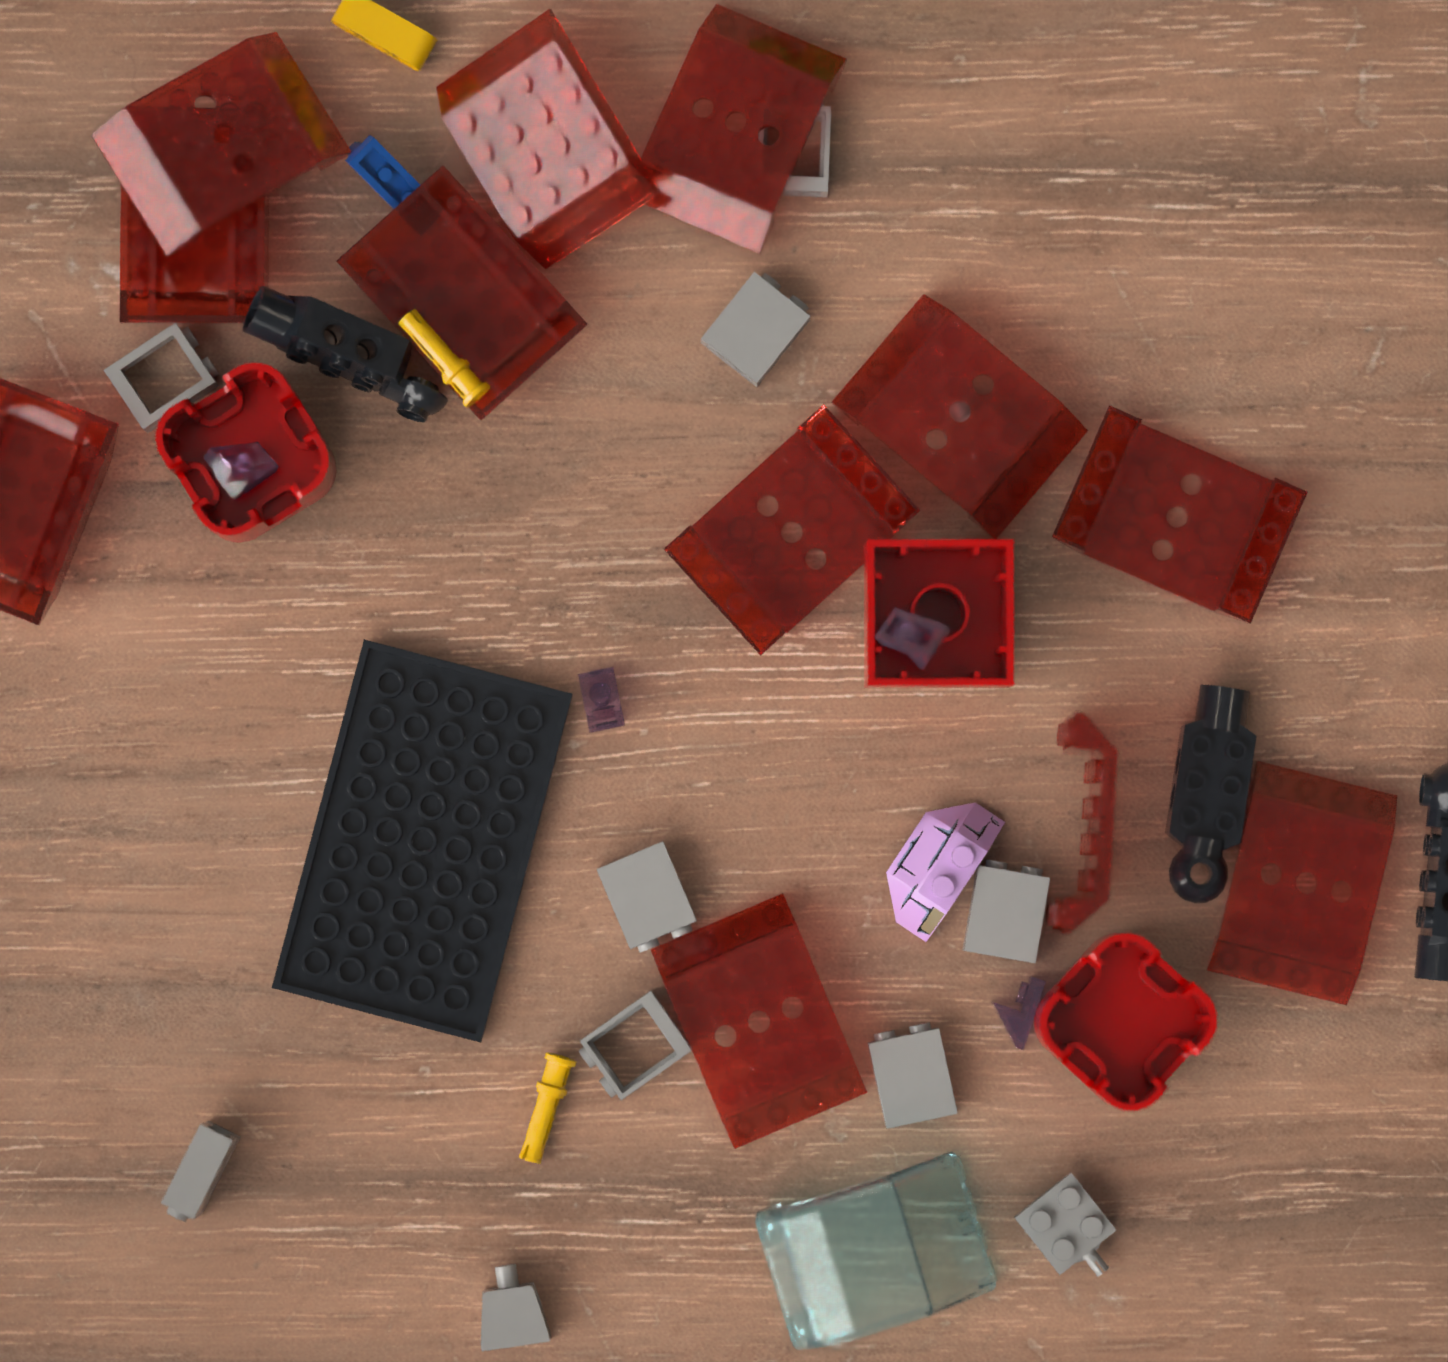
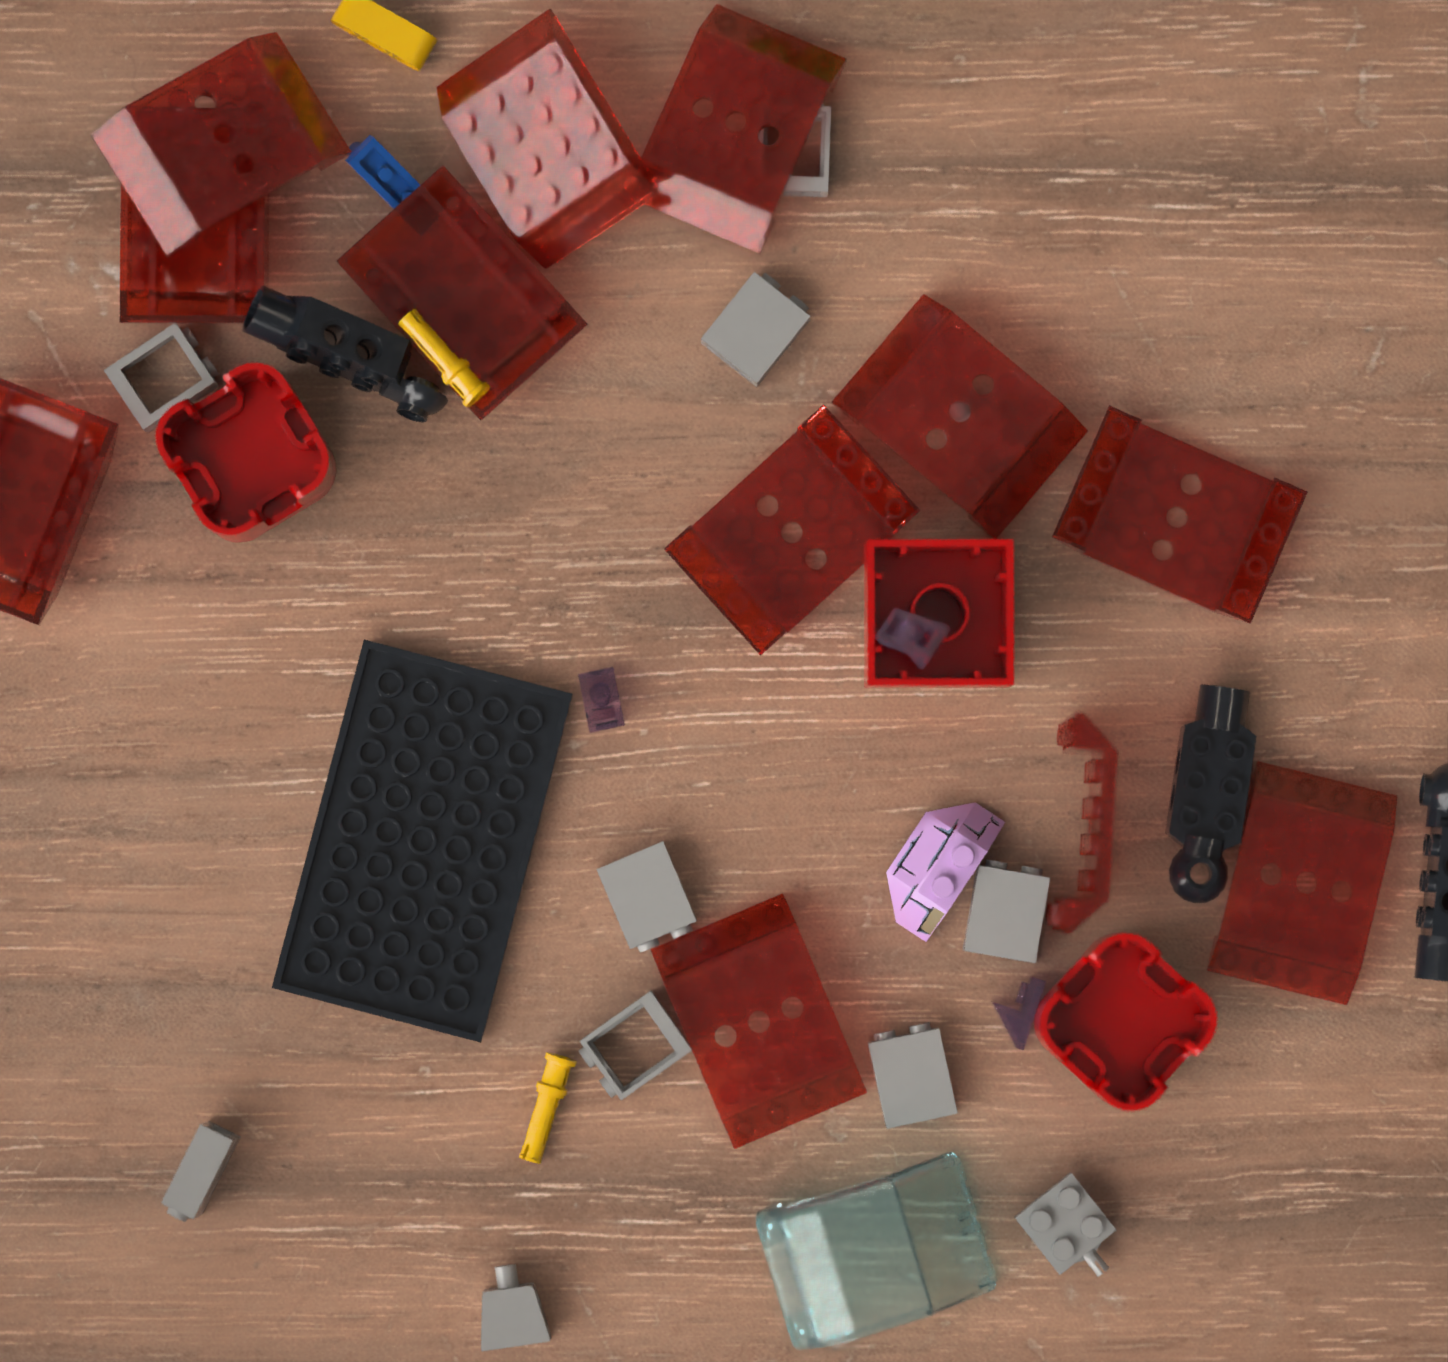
(240, 466): slope -> none

